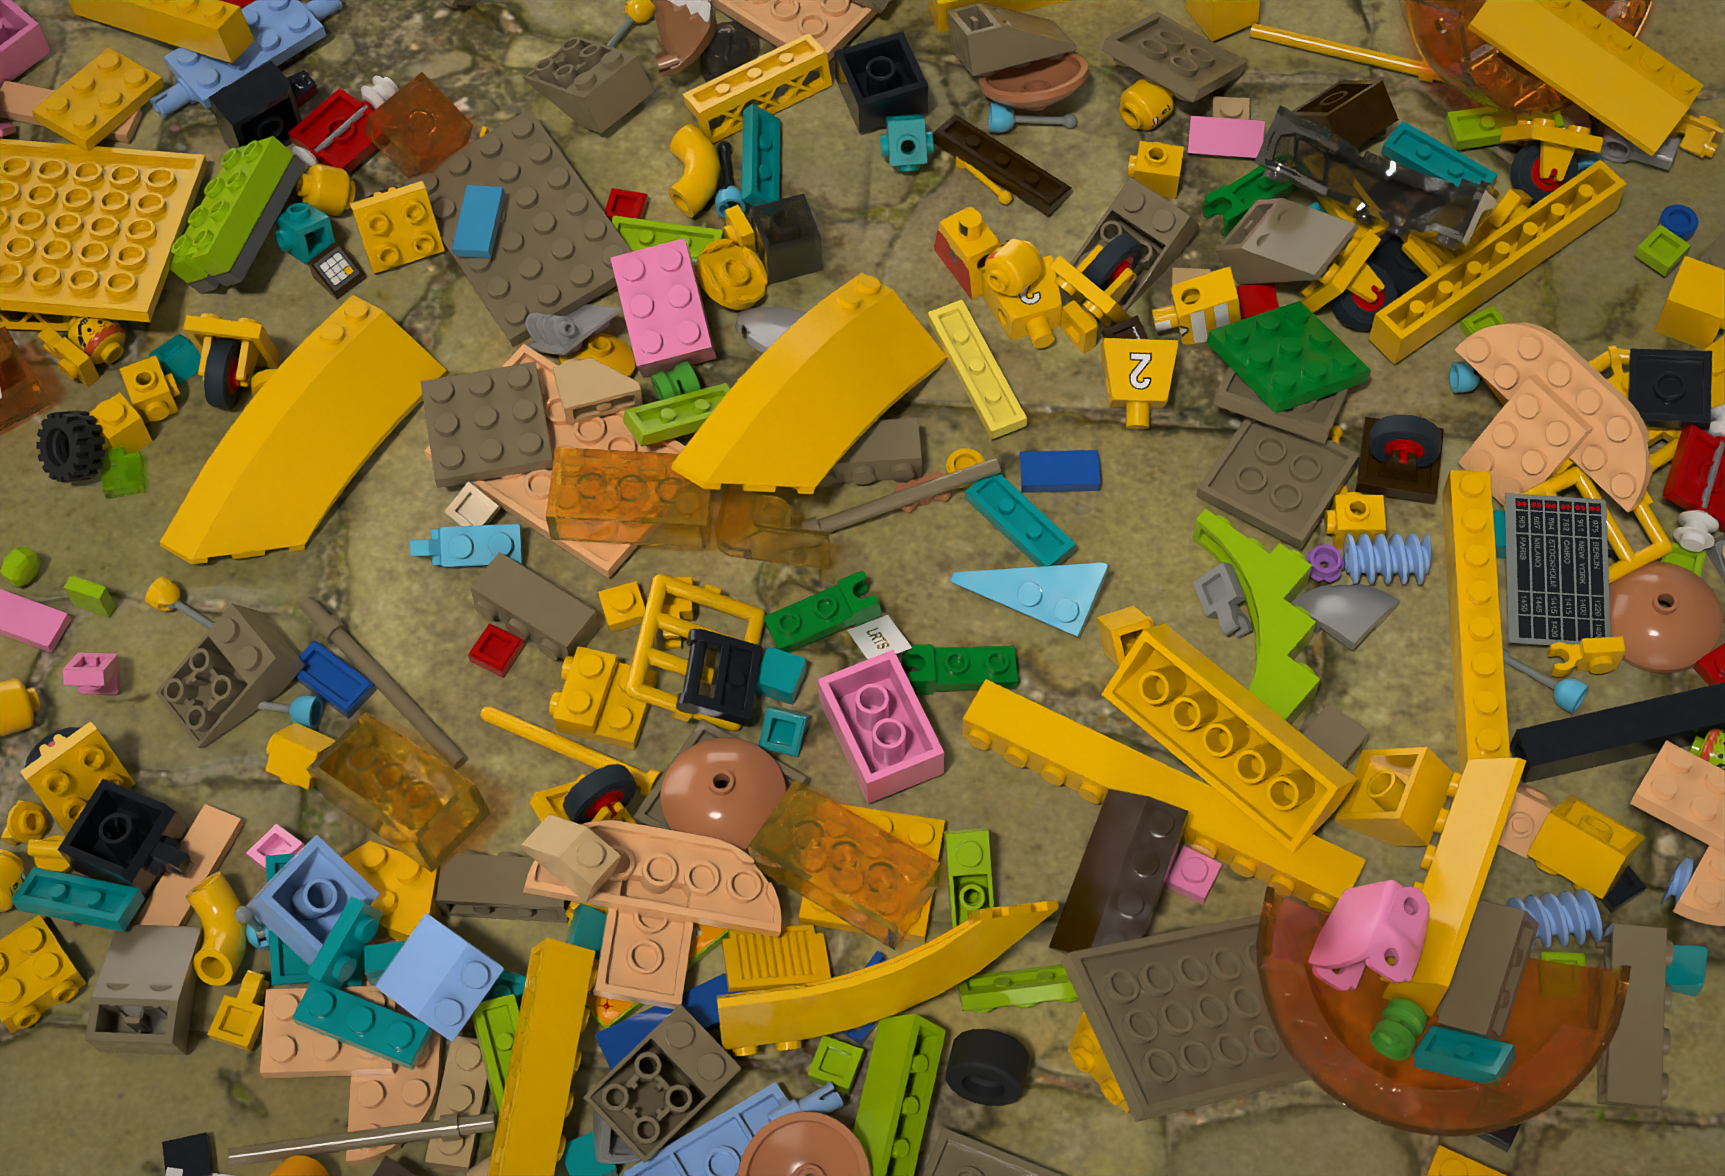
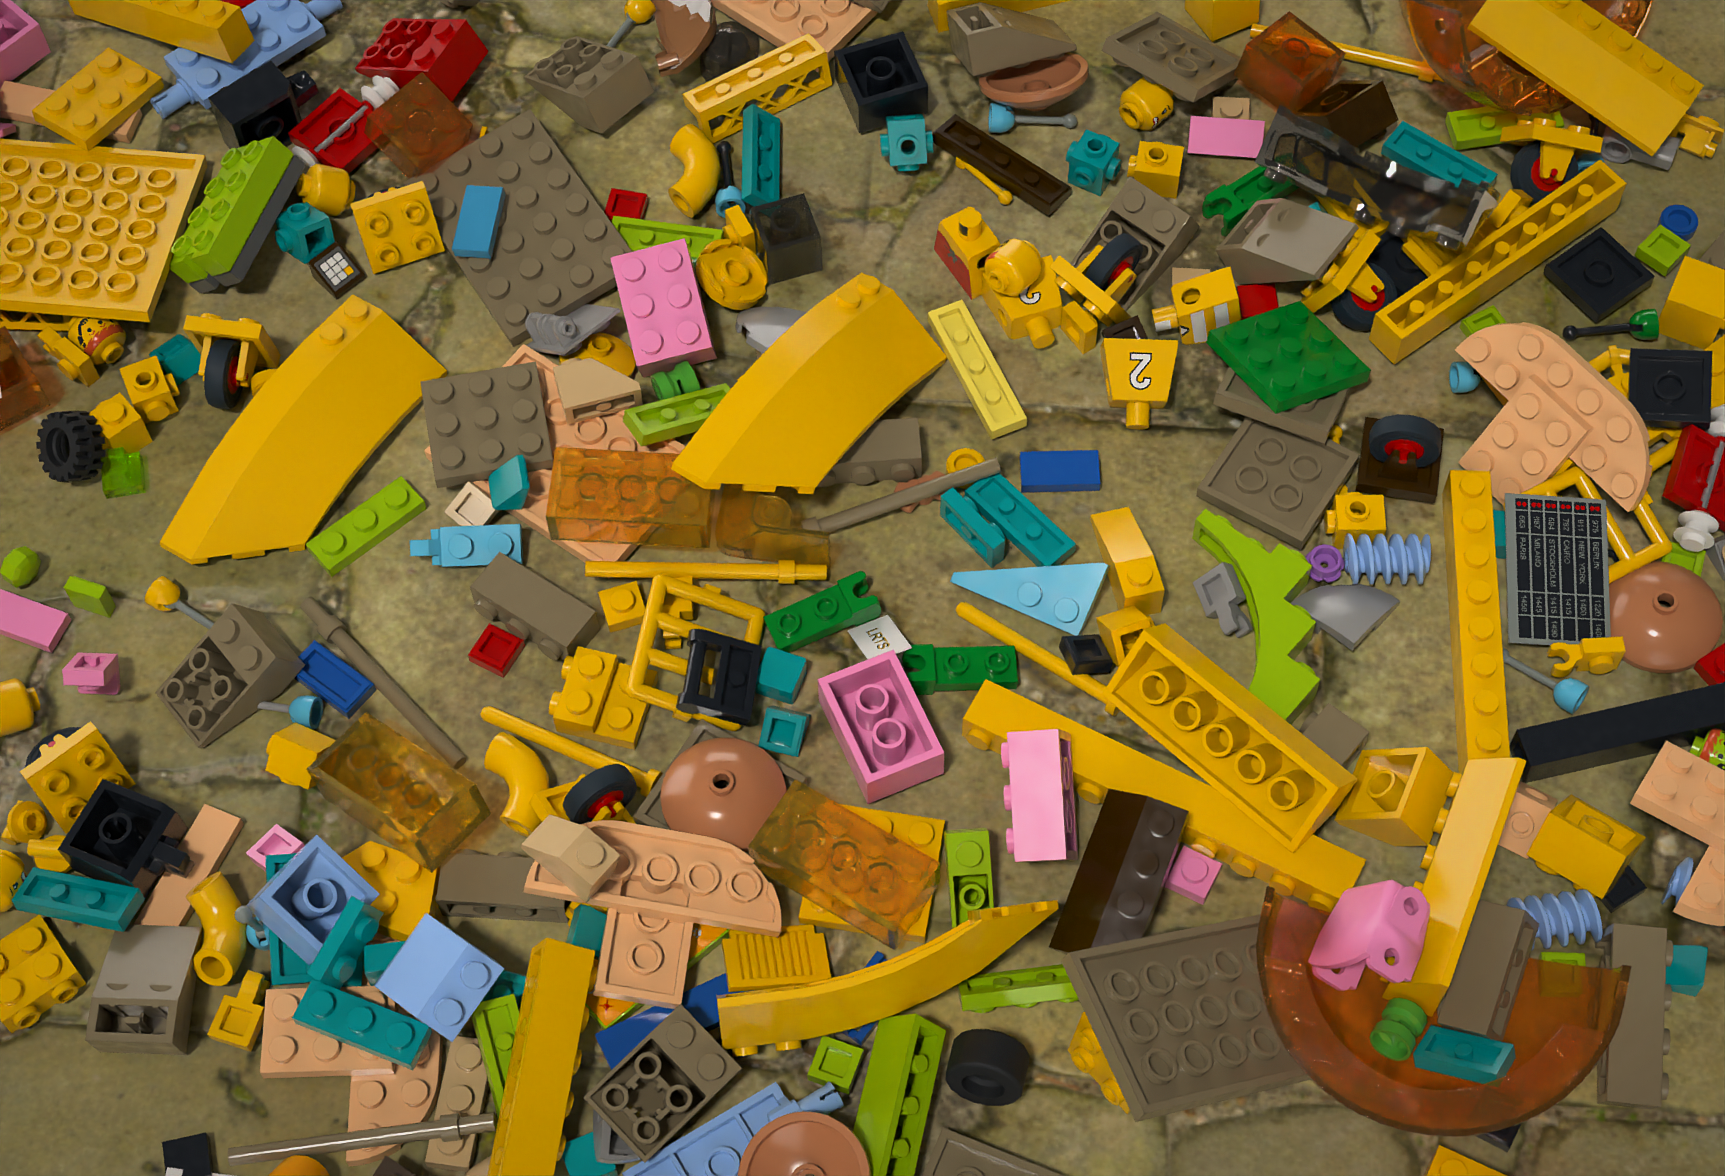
(366, 526): none -> lime plate
(439, 48): none -> red slope
(509, 485): none -> teal slope
(523, 775): none -> yellow cylinder
(785, 571): none -> yellow bar
(965, 519): none -> teal plate
(1034, 652): none -> yellow bar
(1040, 796): none -> bright pink brick
(1085, 654): none -> black tile
(1093, 162): none -> teal brick
(1131, 561): none -> yellow slope
(1289, 63): none -> clear orange brick
(1598, 274): none -> black plate
(1642, 326): none -> hinge

